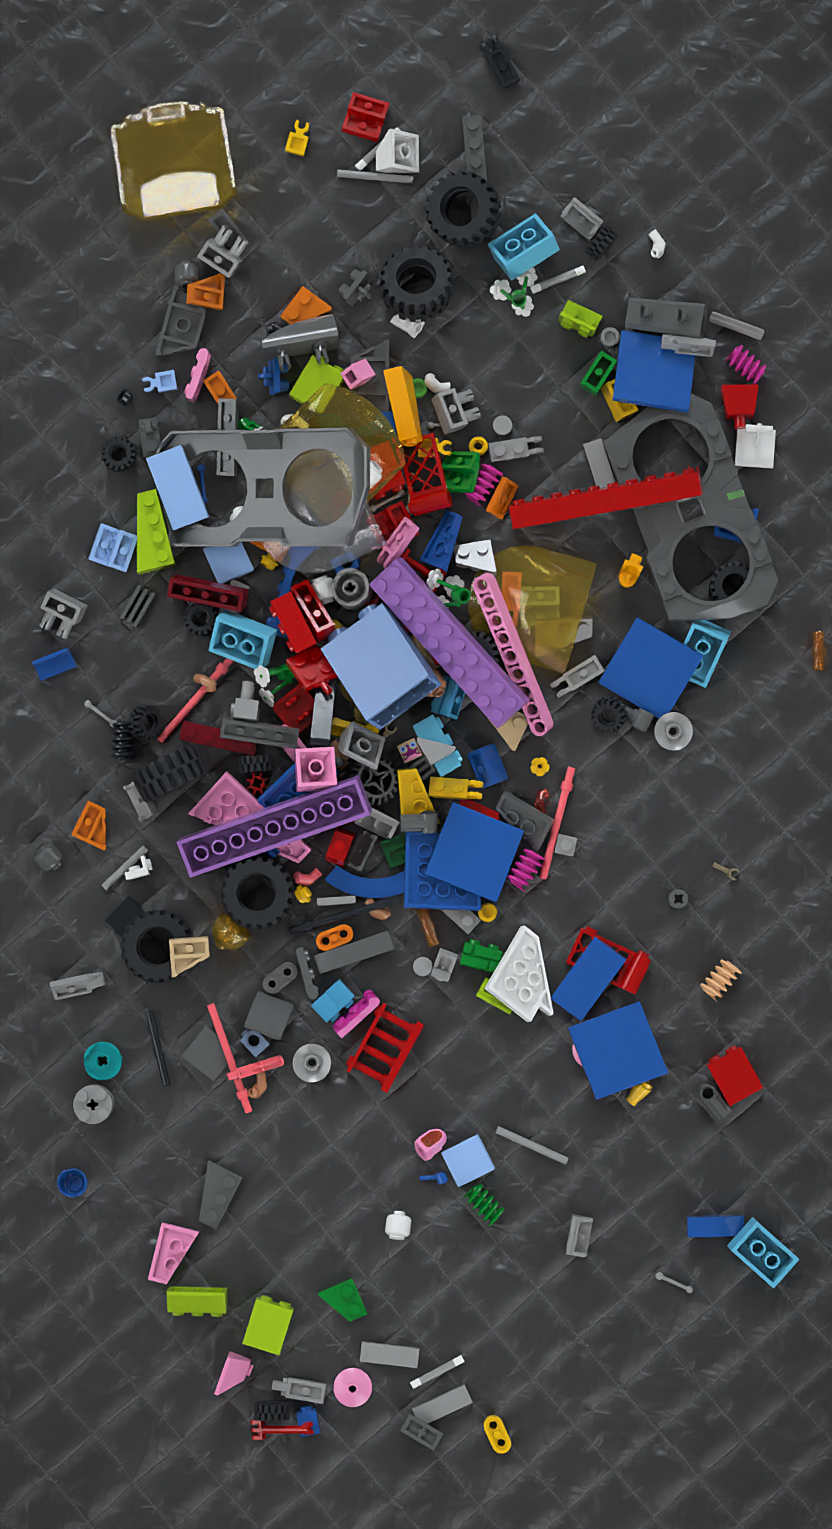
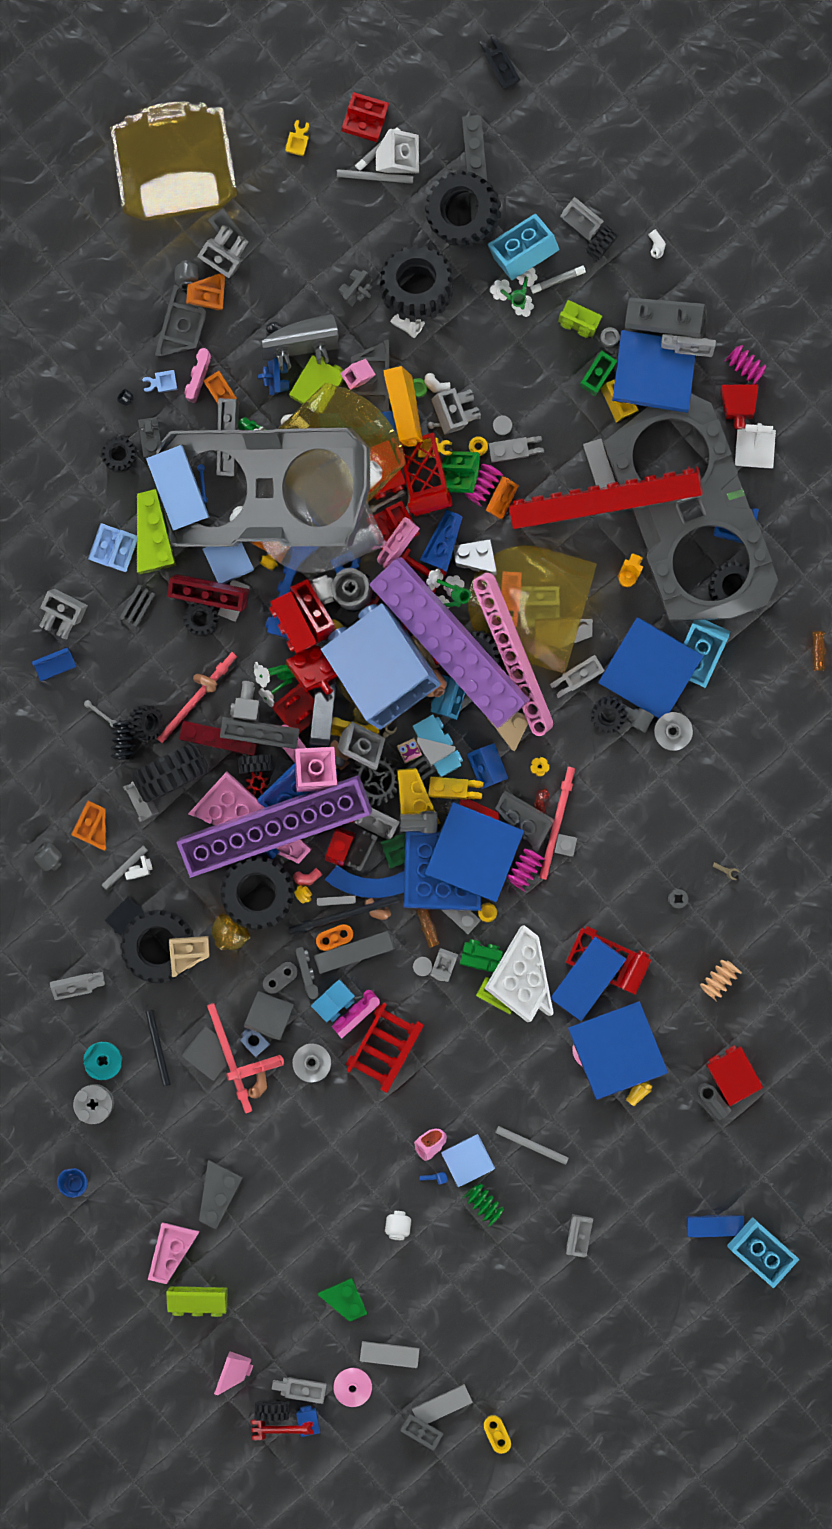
(242, 639): medium azure brick -> none
(268, 1324): lime brick -> none
(304, 306): orange wing -> none
(436, 1372): light grey bar -> none
(689, 1289): light grey hinge -> none
(736, 325): light grey axle -> none

